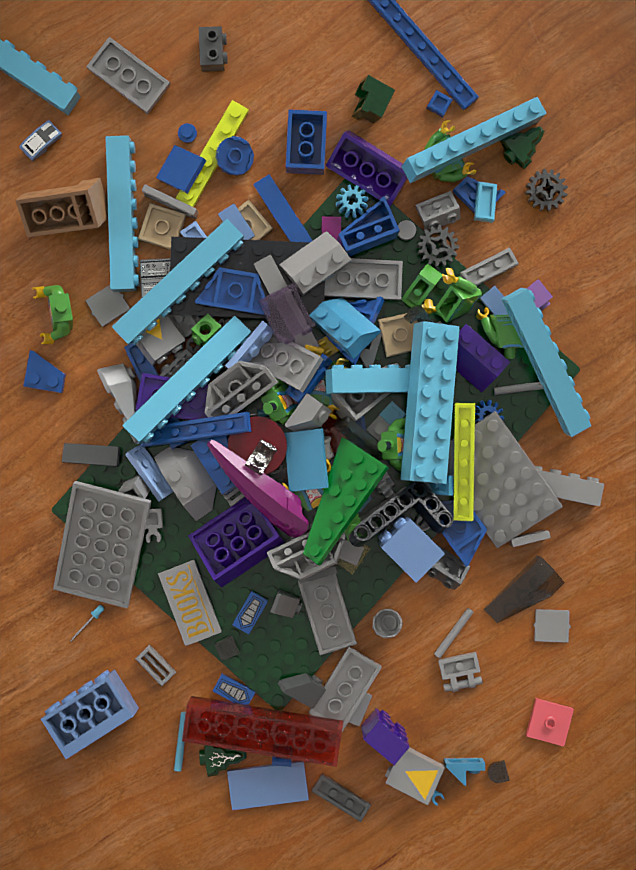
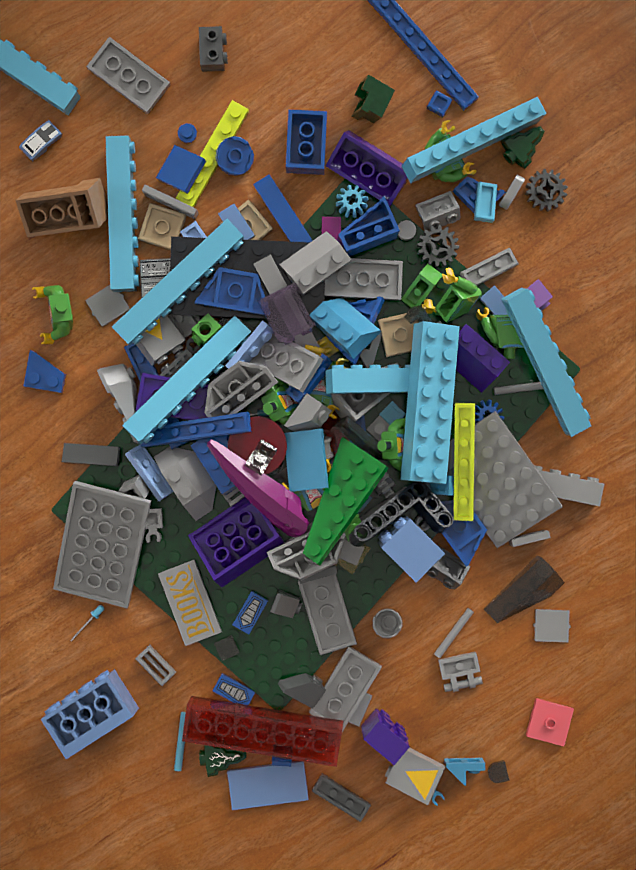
(511, 192): none -> light grey beam

